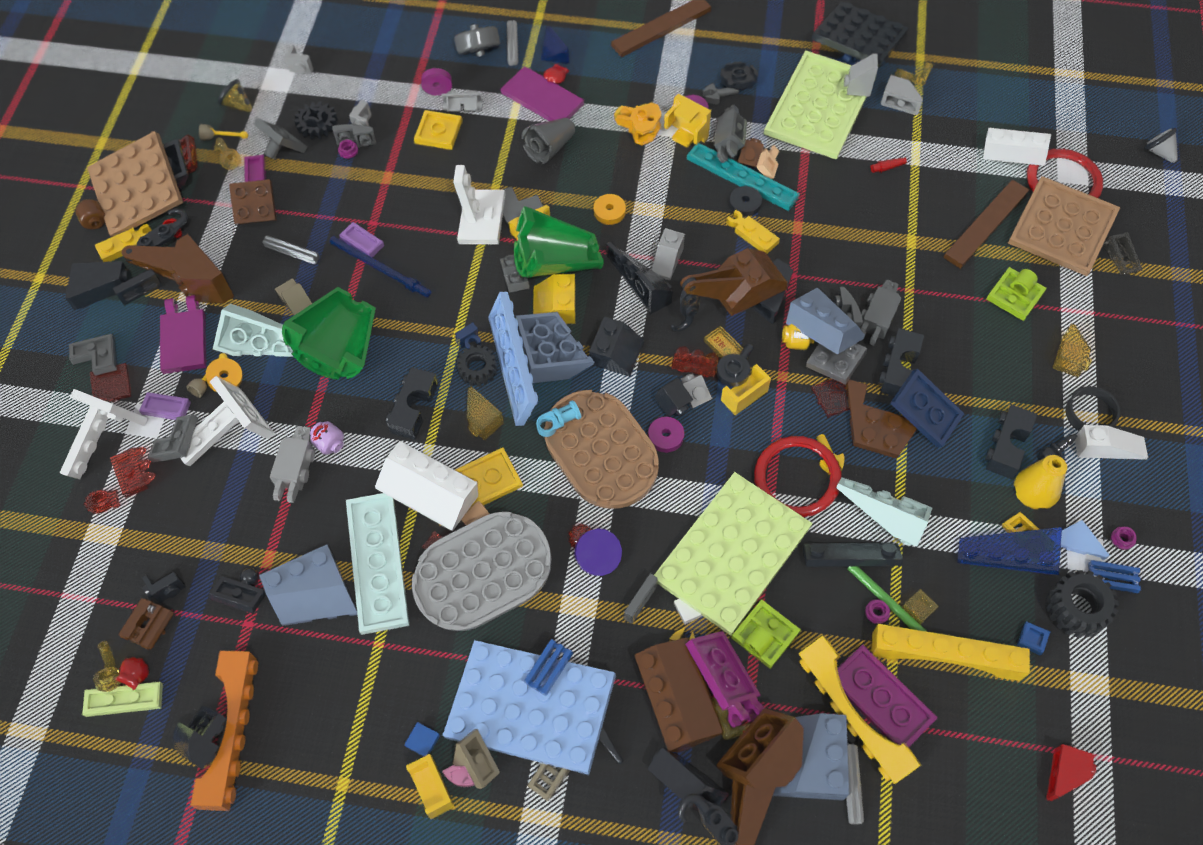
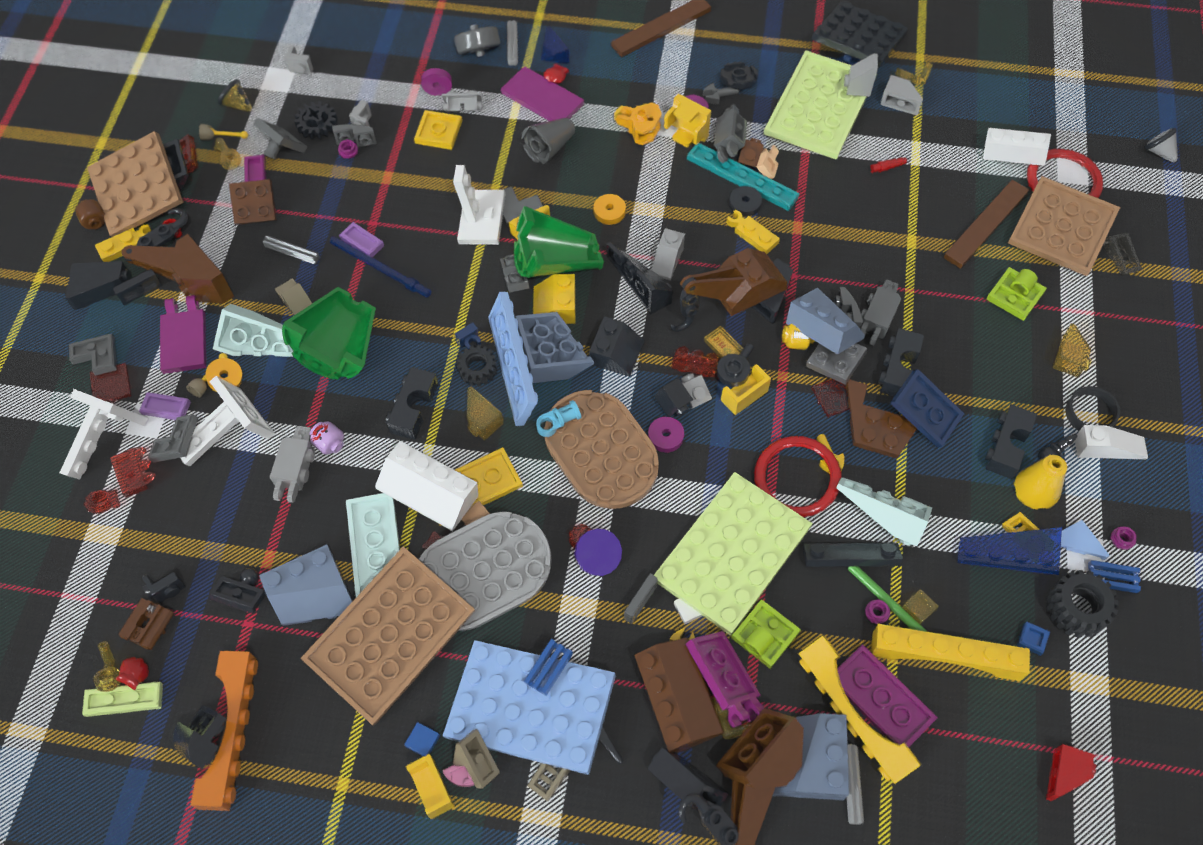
(388, 635): none -> medium nougat plate

